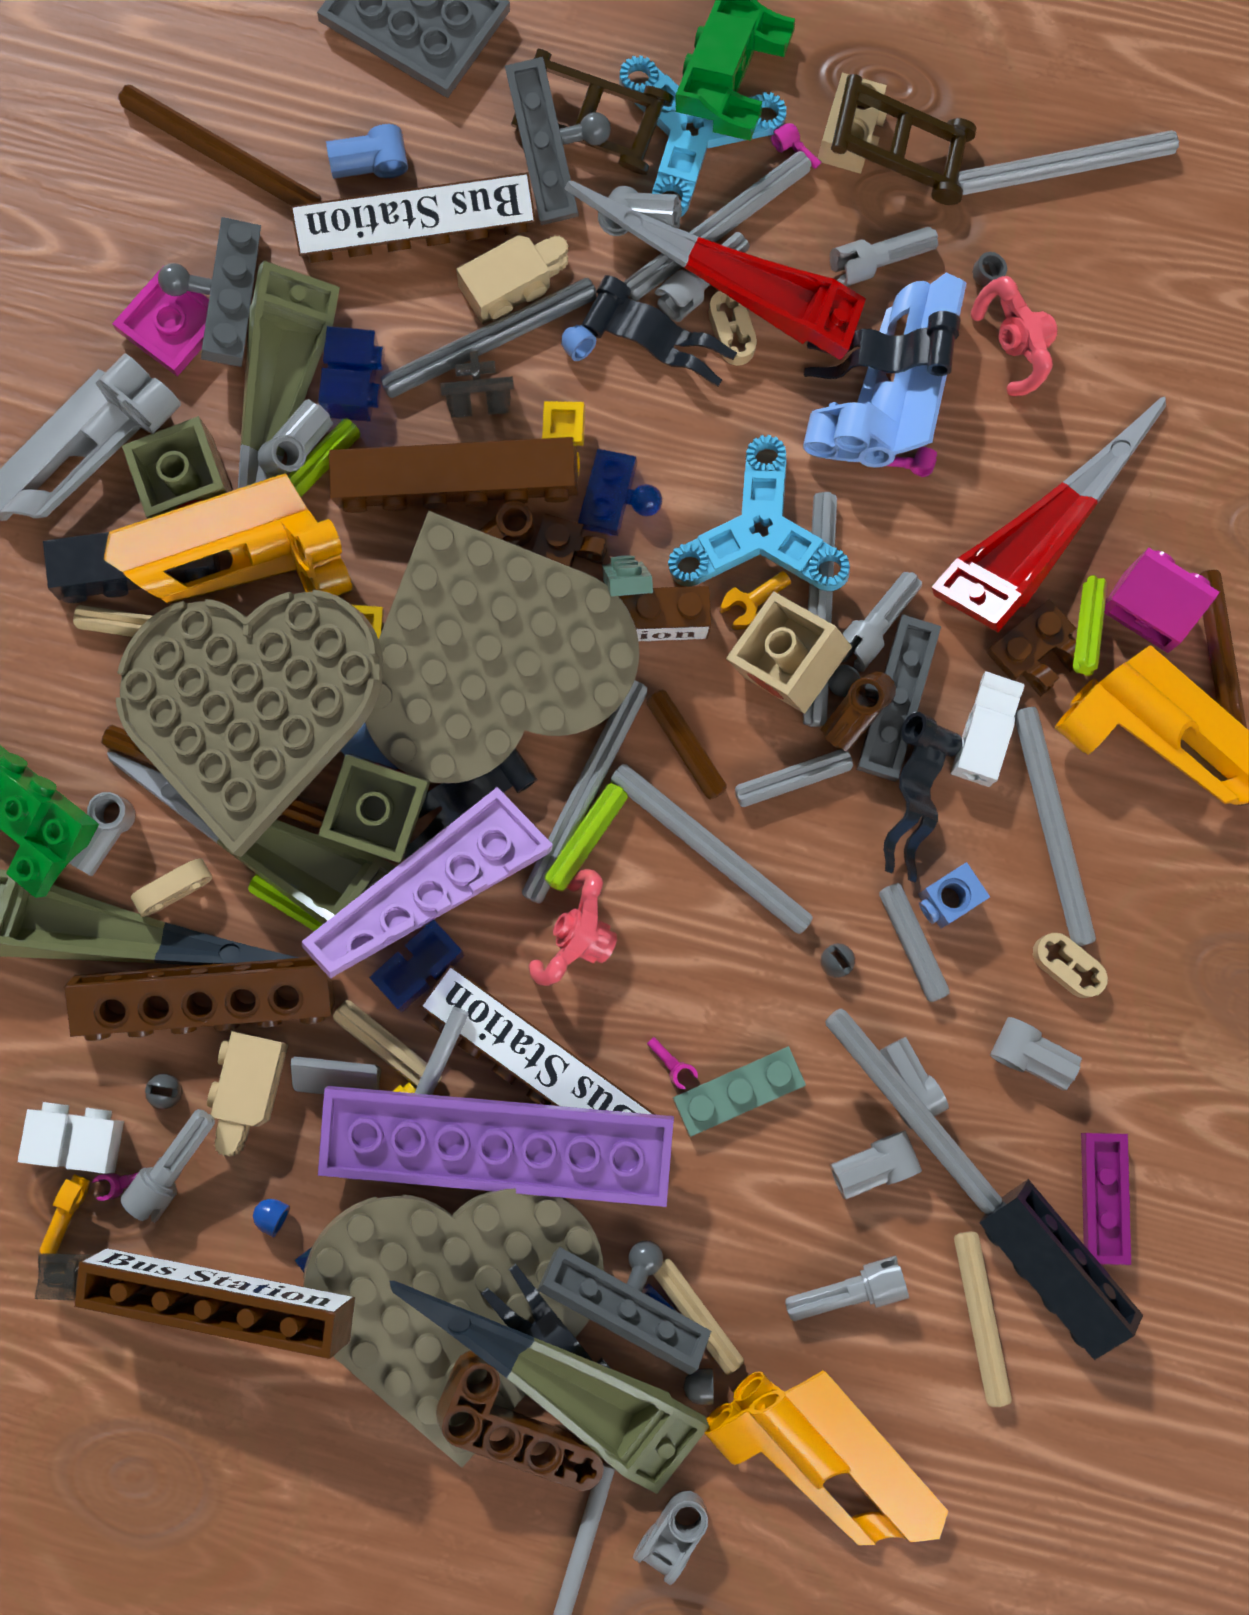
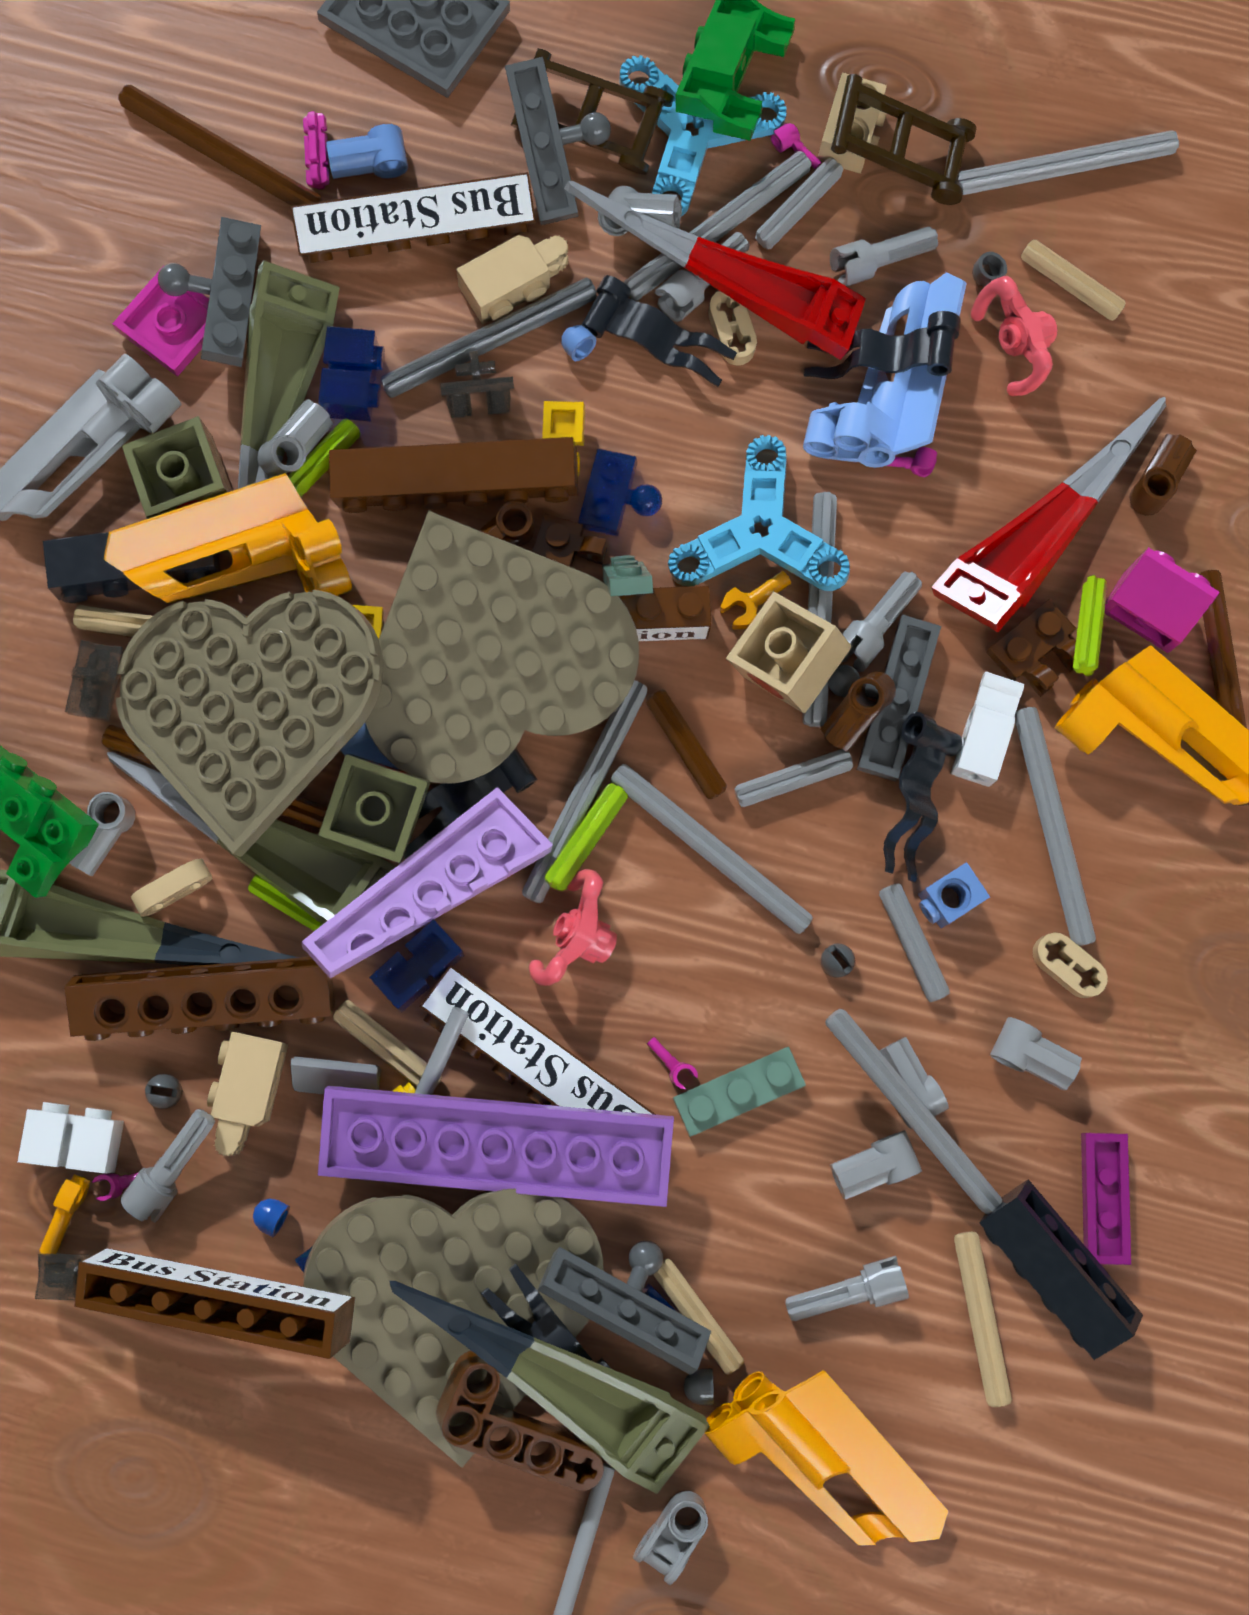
(94, 681): none -> clear smoke hips
(316, 150): none -> dark pink axle
(799, 203): none -> light grey axle
(1073, 280): none -> tan axle
(1162, 474): none -> reddish brown piece

